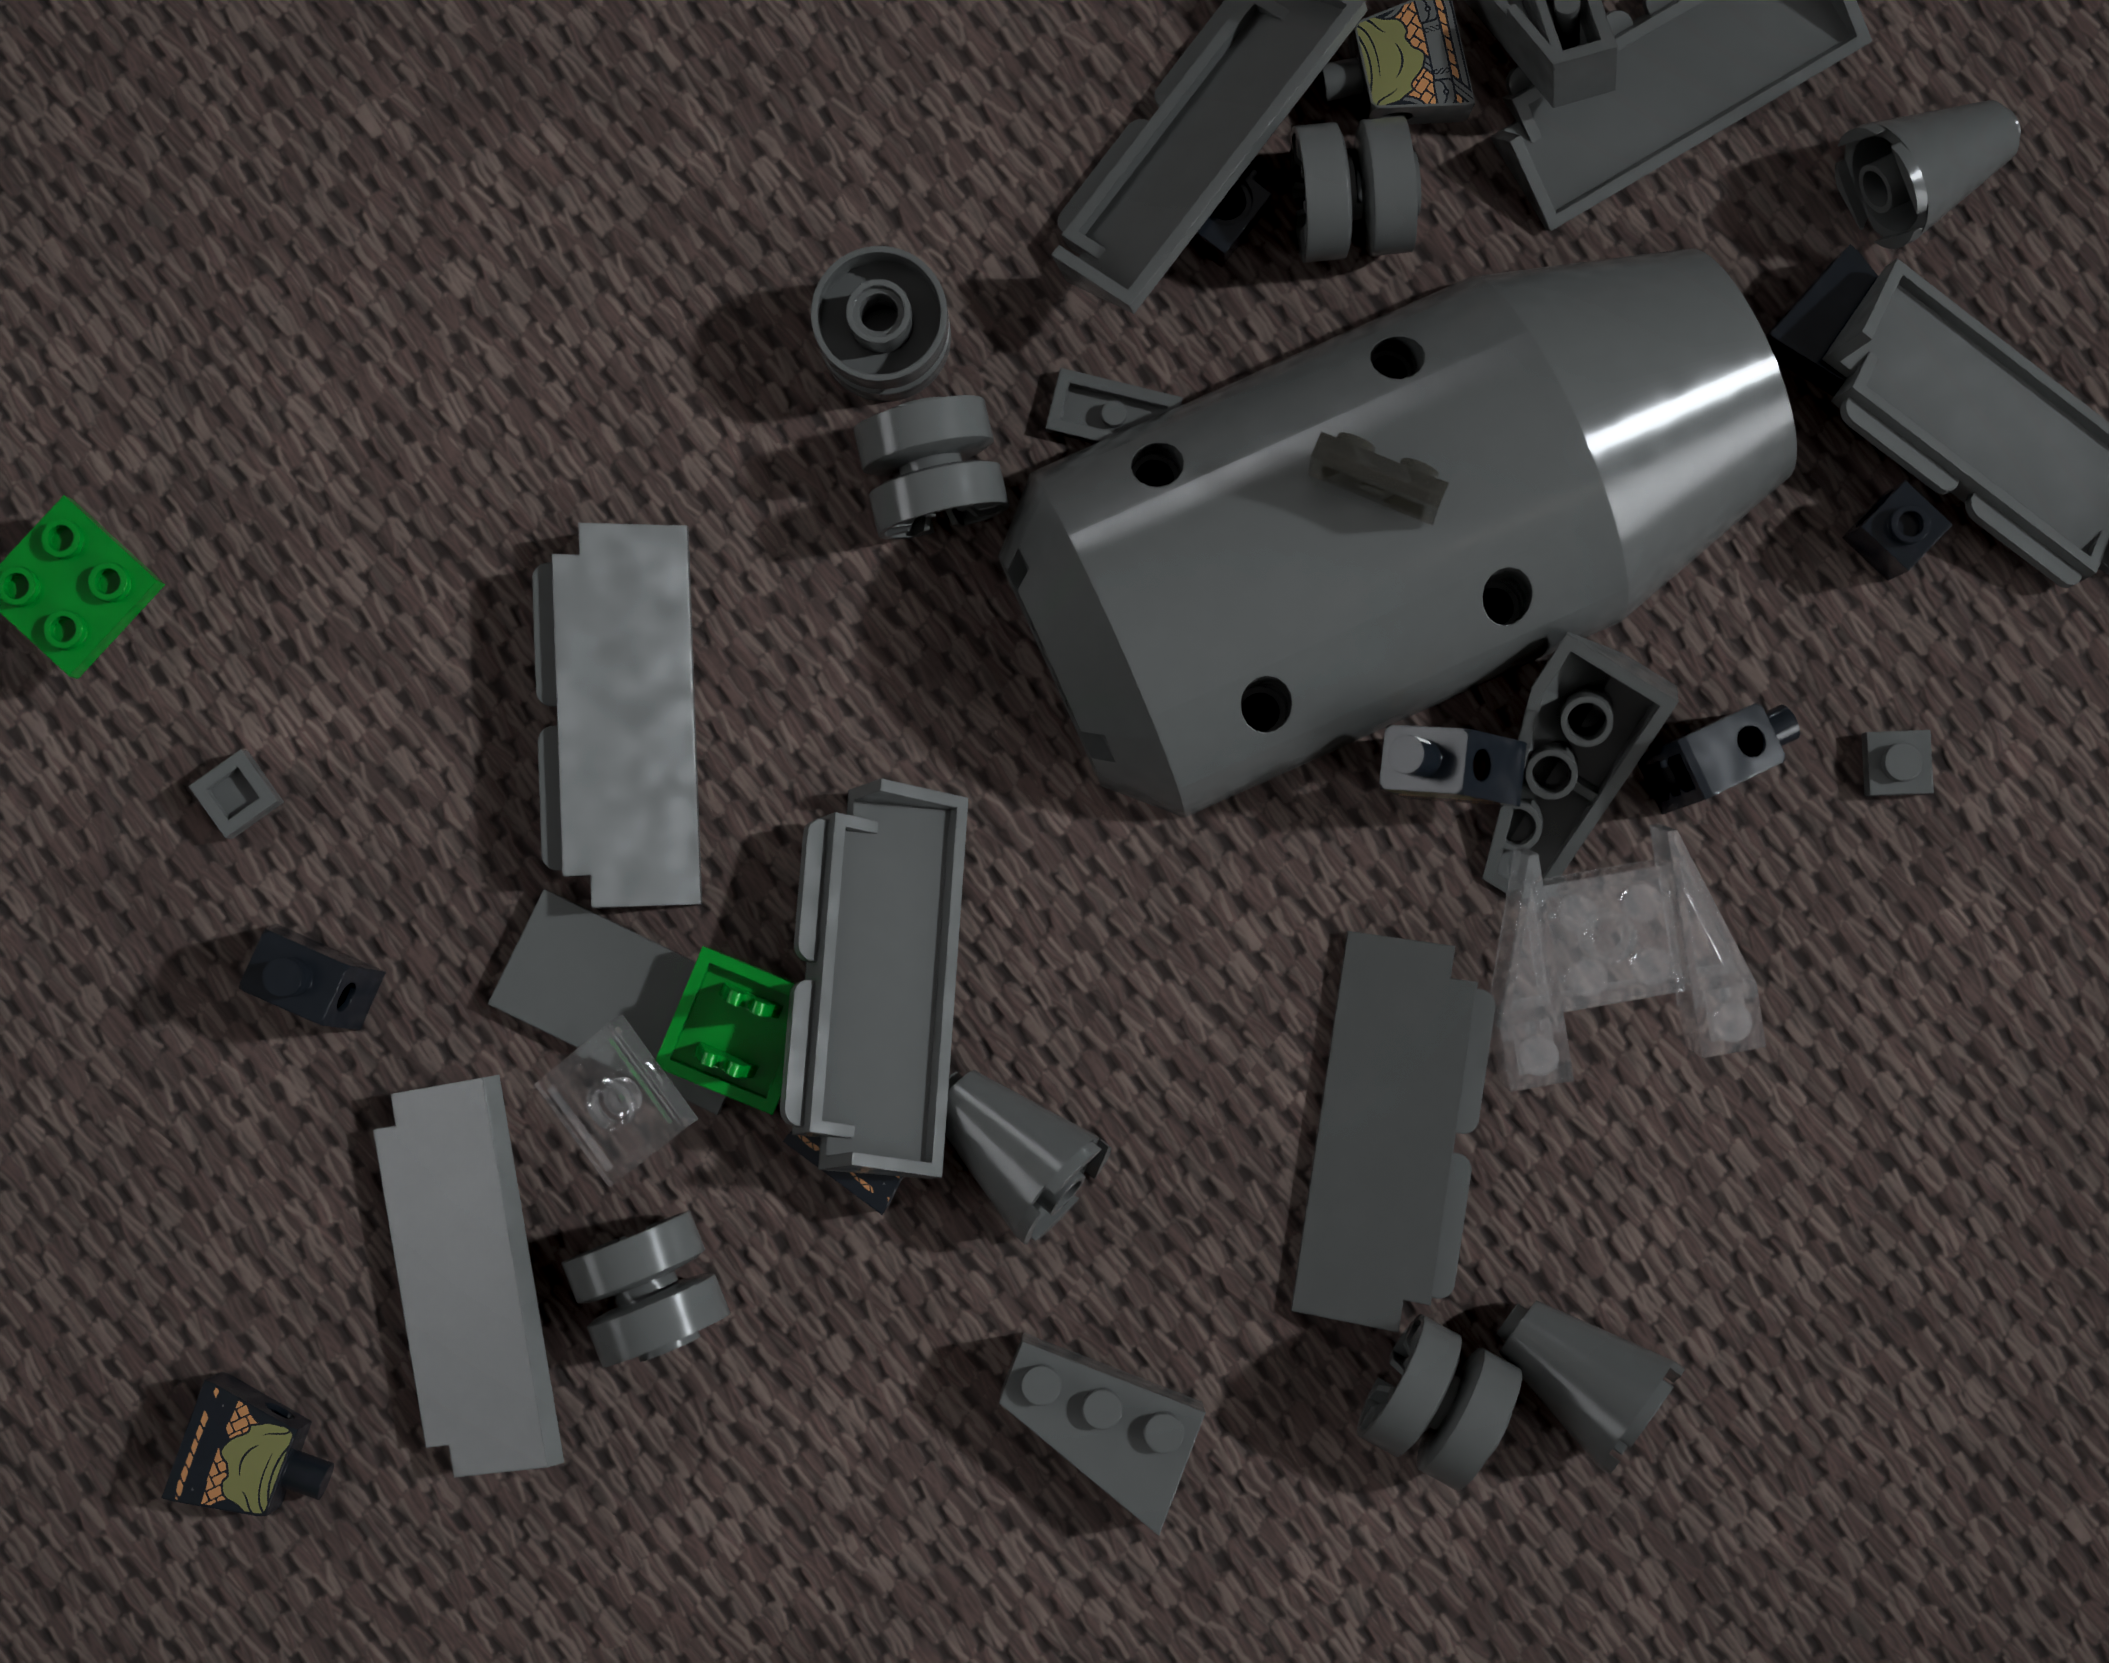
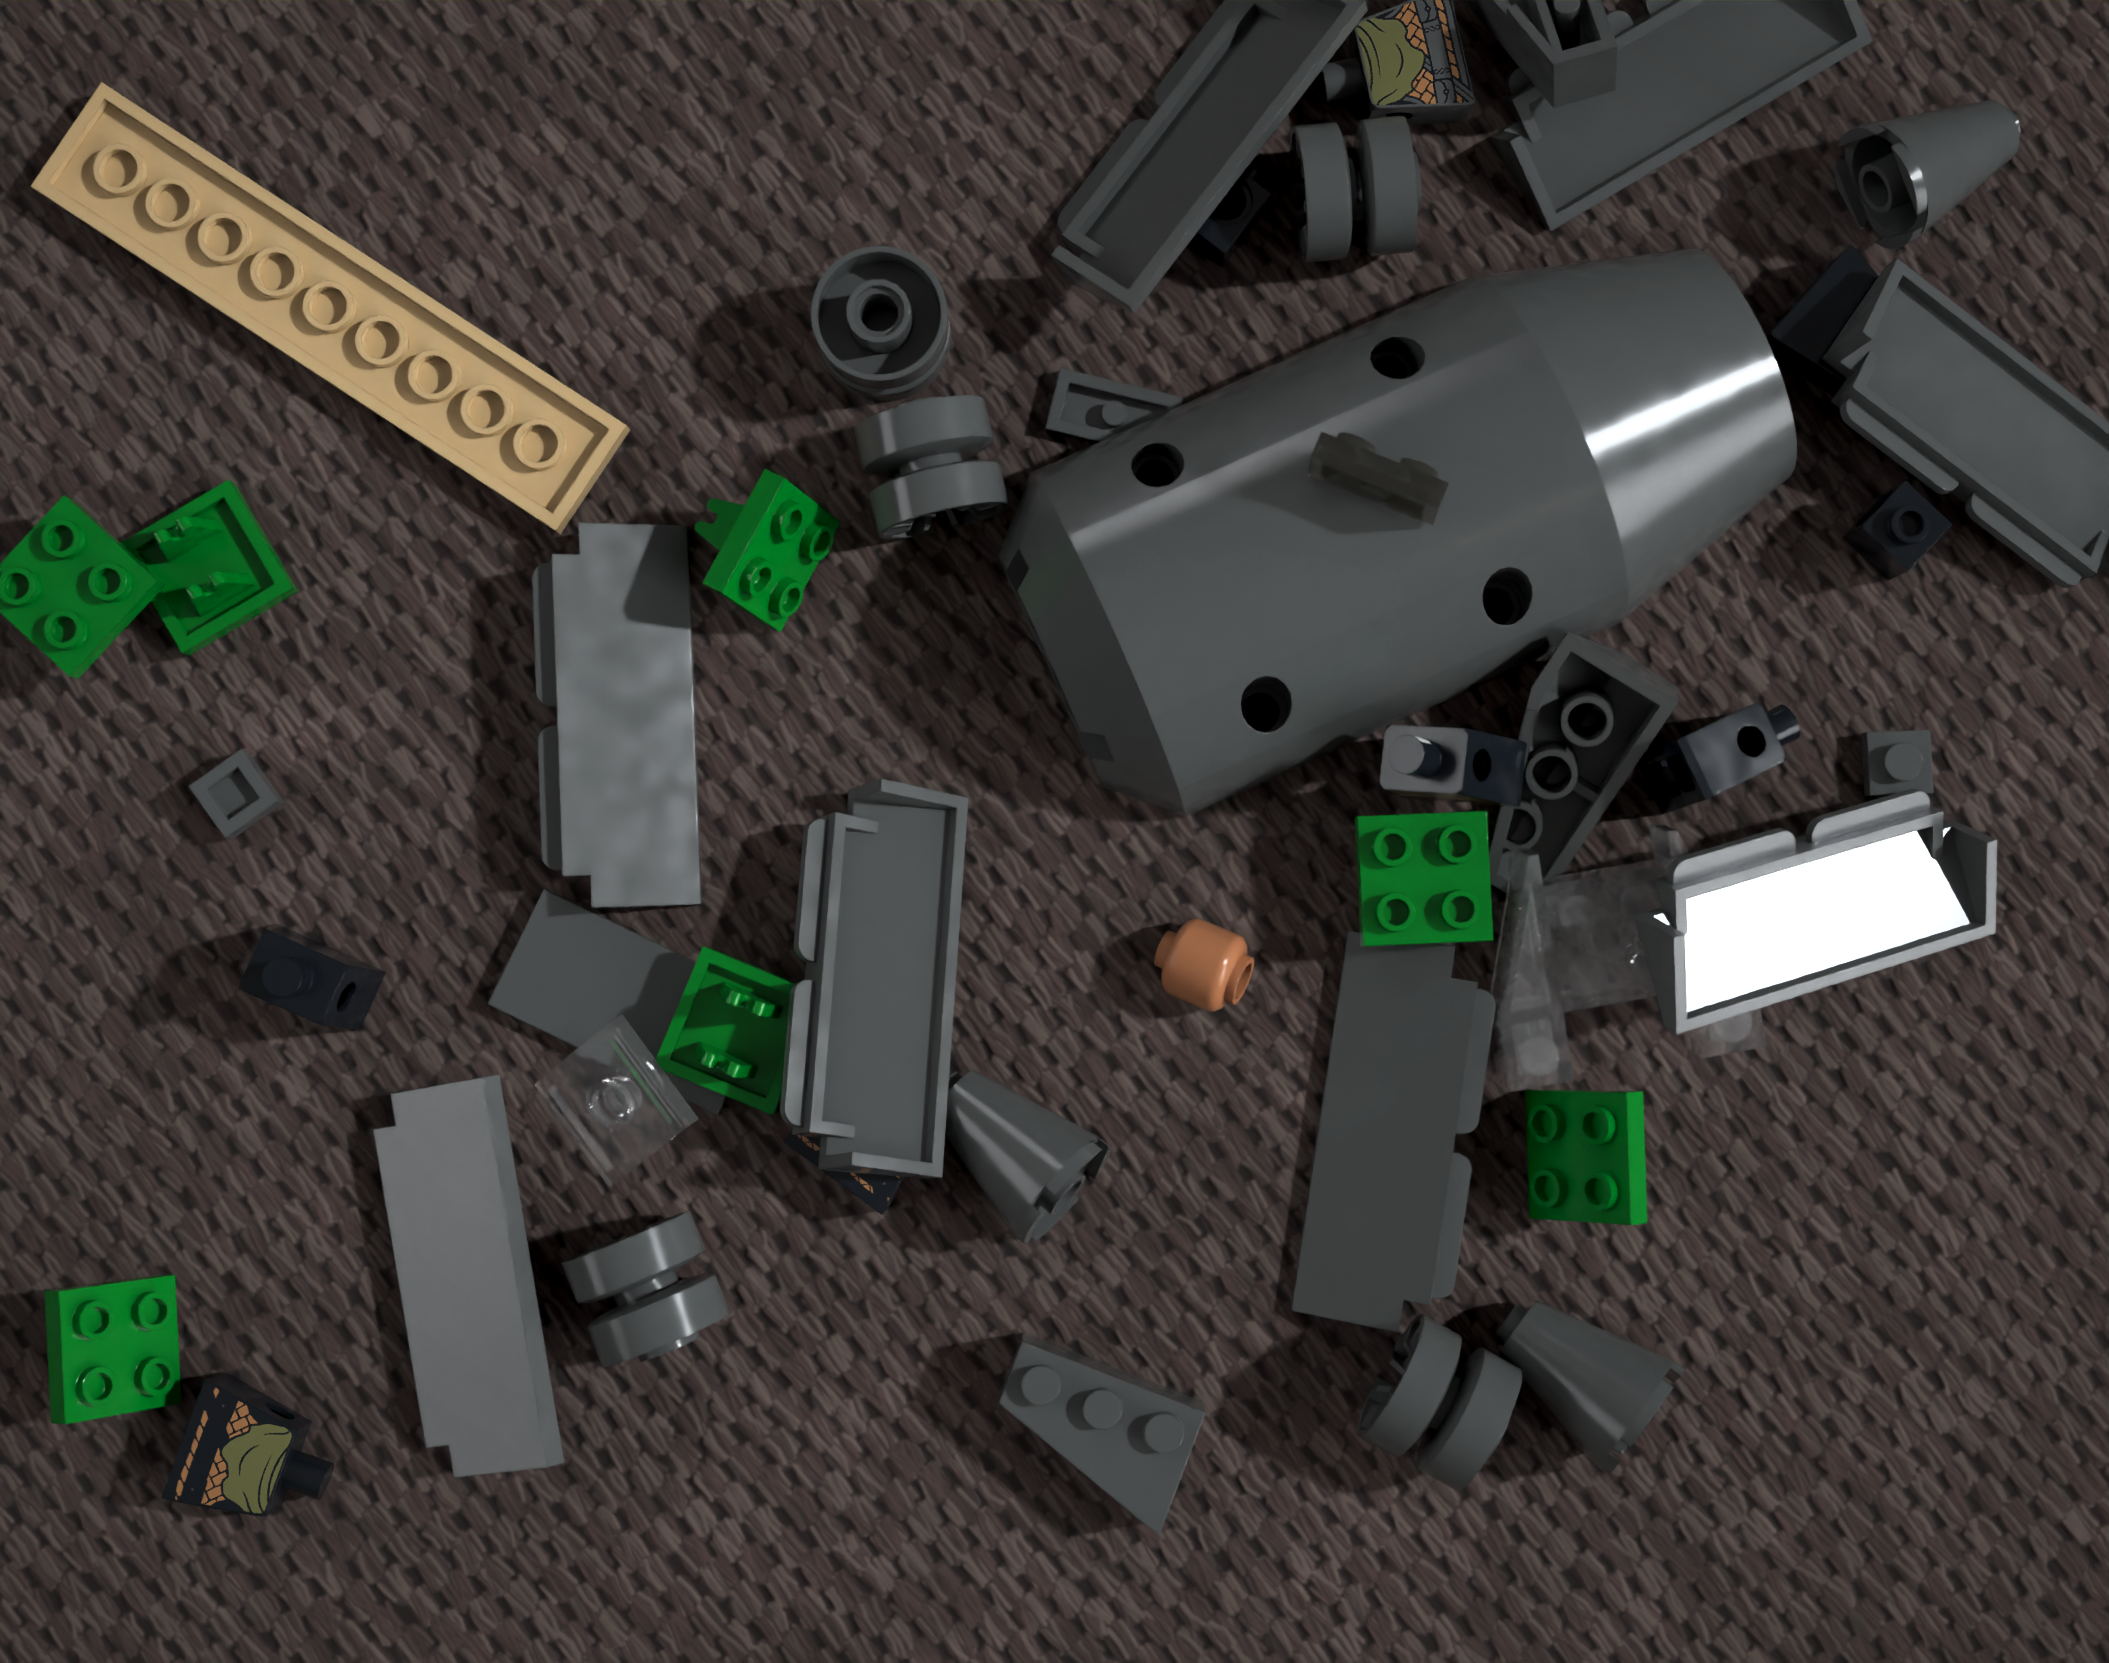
(112, 1348): none -> green plate
(213, 567): none -> green plate
(331, 308): none -> tan plate
(767, 548): none -> green plate
(1204, 965): none -> nougat head
(1423, 878): none -> green plate
(1586, 1156): none -> green plate
(1814, 909): none -> slope

